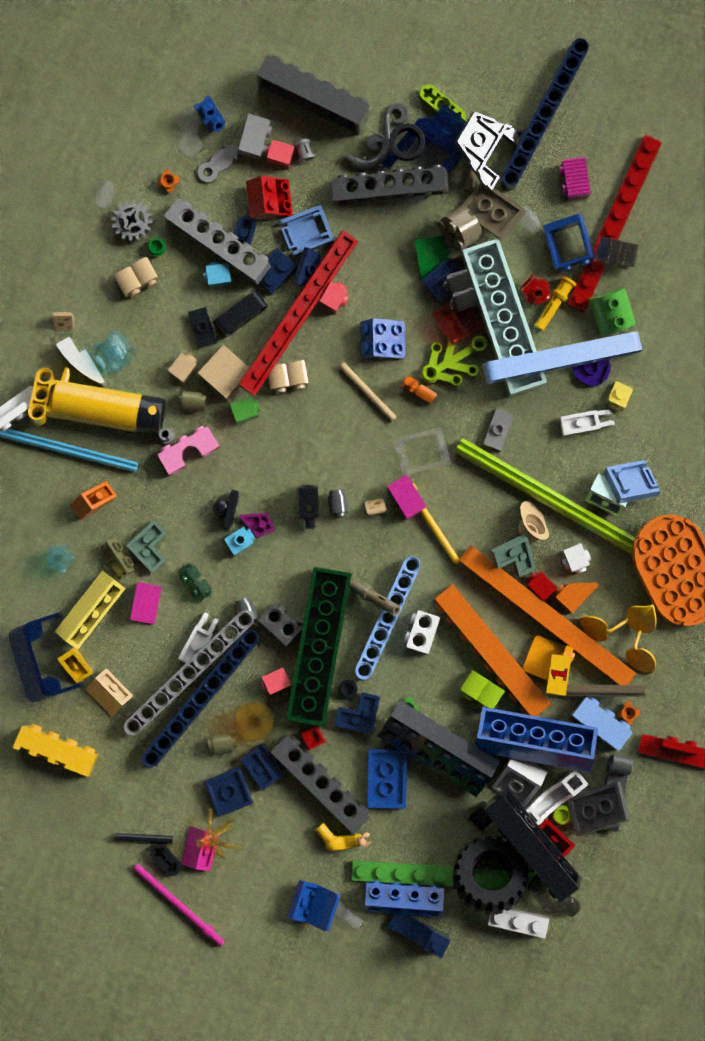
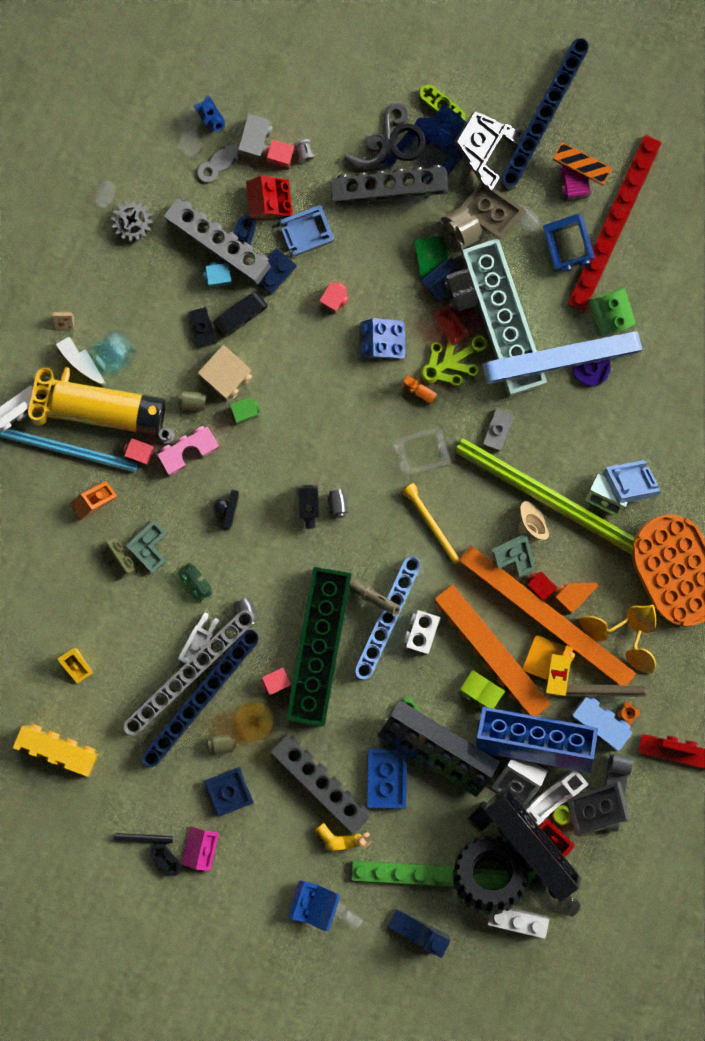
(34, 686): clear blue windscreen -> none
(54, 553): clear light blue brick -> none
(90, 610): light yellow brick -> none
(109, 692): tan panel -> none
(136, 277): tan brick -> none
(138, 451): none -> coral brick
(145, 603): dark pink panel -> none
(156, 247): green plate -> none
(167, 175): orange plate -> none
(183, 367): tan brick -> none
(207, 930): dark pink bar -> none
(211, 837): clear yellow plant -> none
(240, 541): medium azure brick -> none
(258, 523): magenta piece -> none
(262, 766): dark blue plate -> none
(277, 627): flat silver brick -> none
(288, 376): tan brick -> none
(297, 313): red plate -> none
(307, 265): dark blue plate -> none
(313, 94): dark grey brick -> none
(313, 737): red tile -> none
(348, 689): black plate -> none
(363, 718): dark blue plate -> none
(368, 392): tan bar -> none
(375, 507): tan slope -> none
(404, 899): blue brick -> none
(406, 497): dark pink panel -> none
(533, 284): red brick -> none
(559, 296): yellow pin -> none
(576, 559): white brick -> none
(582, 163): none -> orange tile
(584, 422): white hinge -> none
(617, 252): clear smoke brick -> none
(619, 396): light yellow bracket -> none

